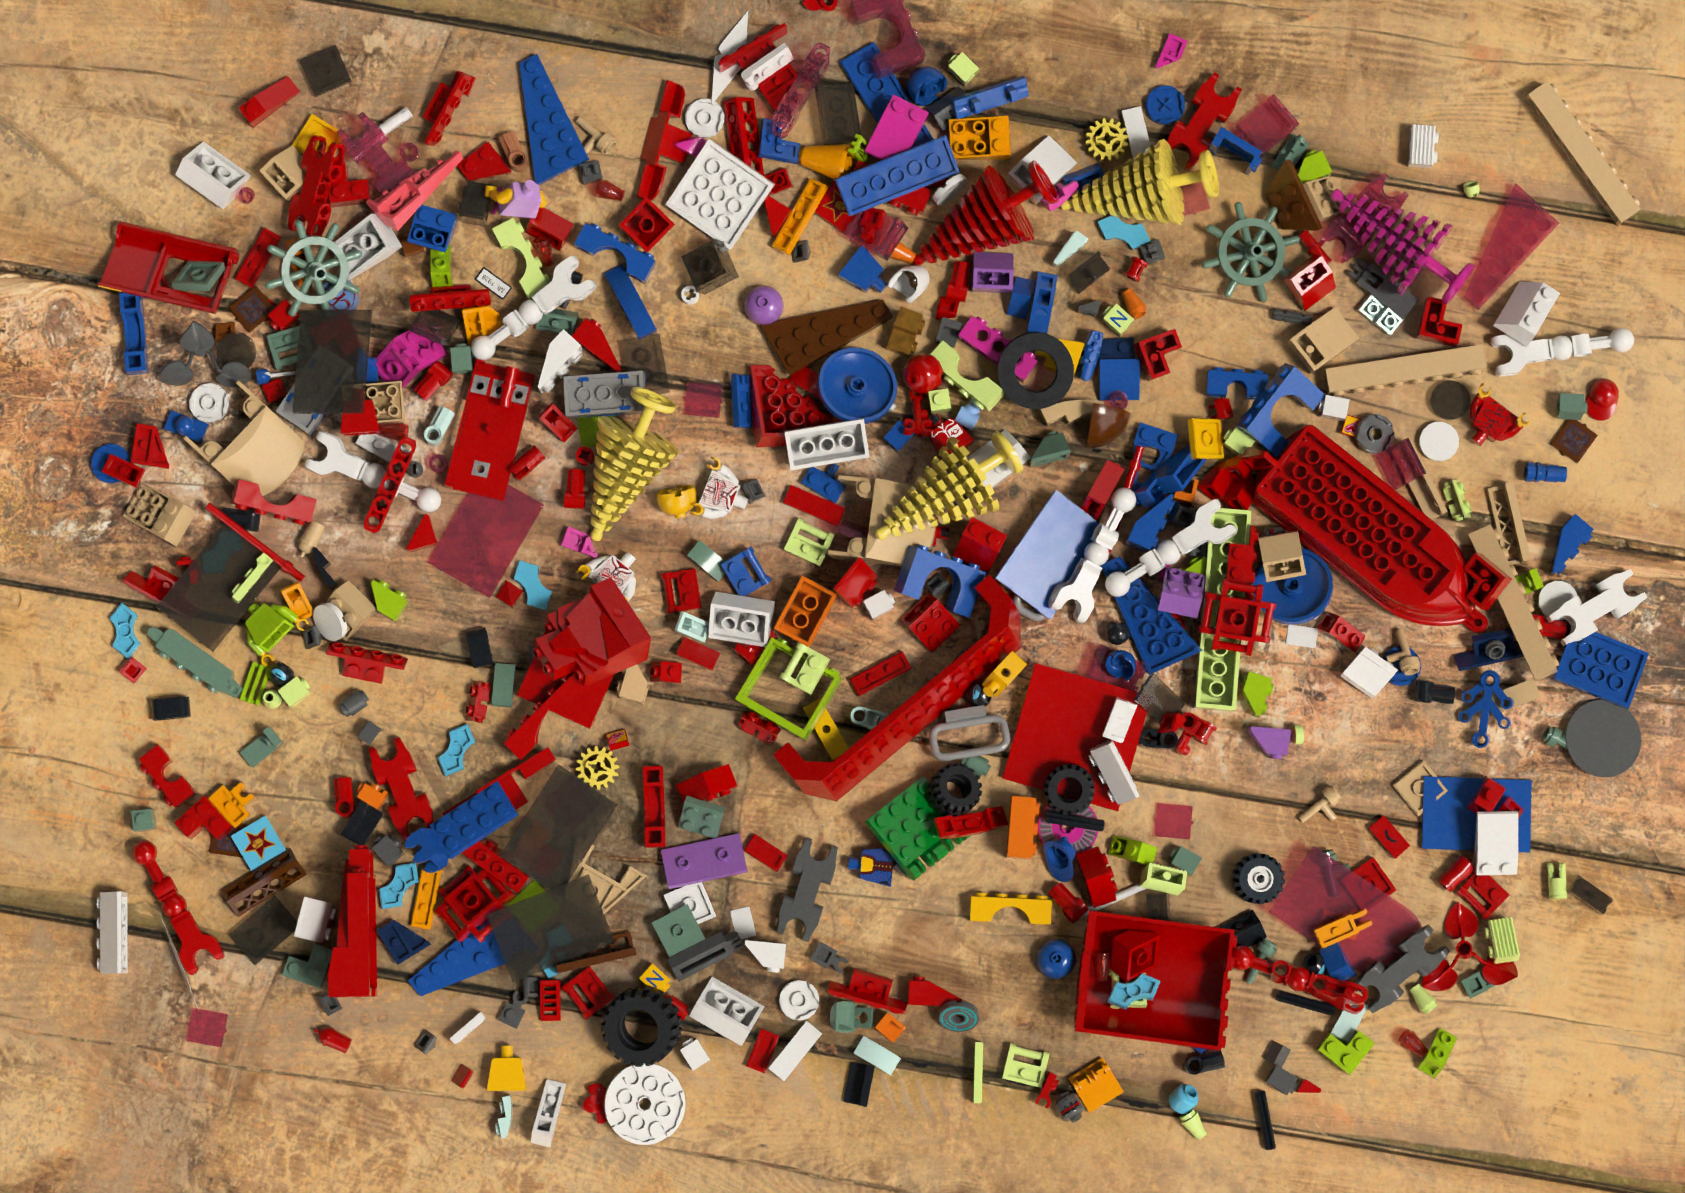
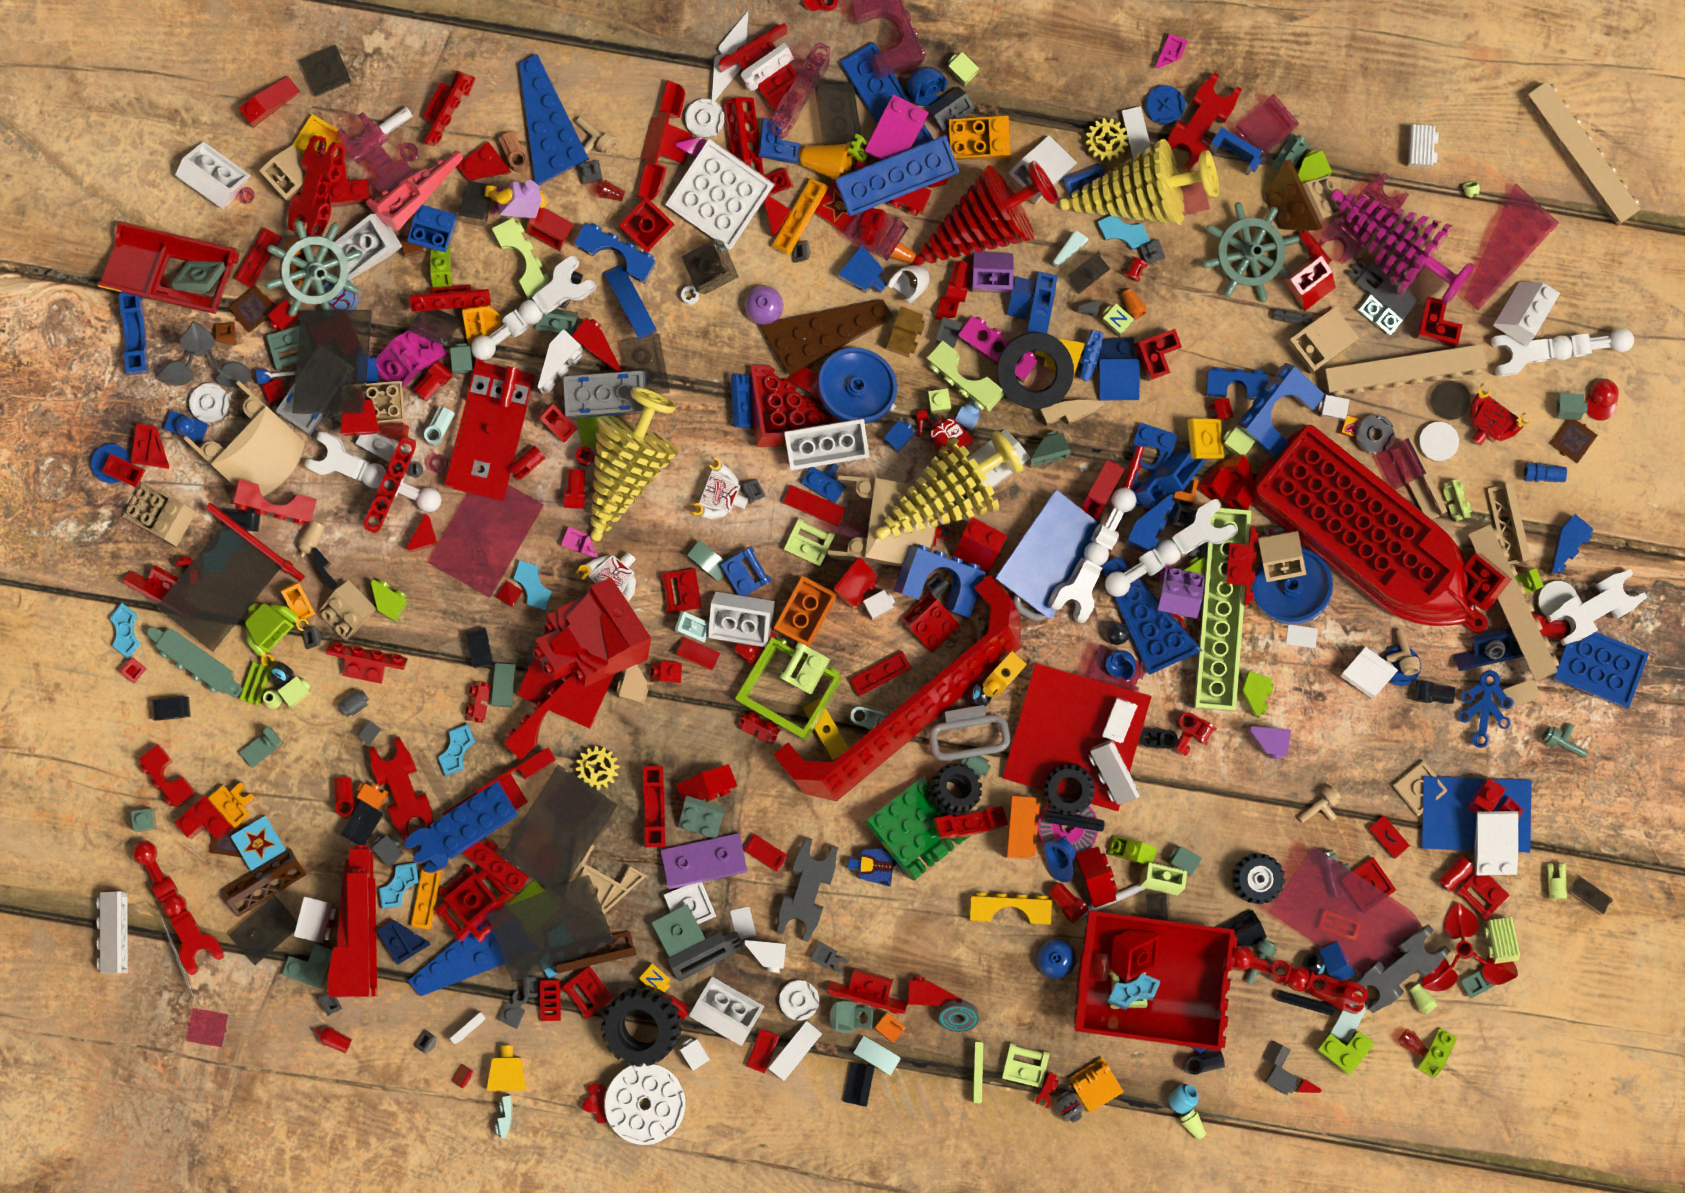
(236, 348): clear smoke tile -> none
(251, 578): yellowish green hinge -> none
(329, 621): white tile -> none
(493, 283): white sticker -> none
(543, 248): clear red cone -> none
(548, 1113): white slope -> none
(617, 739): tile -> none
(677, 500): yellow cylinder -> none
(703, 400): clear pink piece -> none
(915, 424): red bar -> none
(922, 373): red cylinder -> none
(950, 190): white tile -> none
(990, 97): blue hinge -> none
(1064, 194): dark pink slope -> none
(1106, 425): reddish brown brick -> none
(1121, 395): clear pink bush -> none
(1158, 698): clear smoke piece -> none
(1171, 722): red slope -> none
(1173, 821): clear pink piece -> none
(1237, 617): red brick -> none
(1258, 459): red slope -> none
(1265, 1120): black axle -> none
(1297, 734): yellowish green tile -> none
(1340, 928): light orange hinge -> none
(1341, 630): red bracket -> none
(1603, 738): dark grey sticker -> none

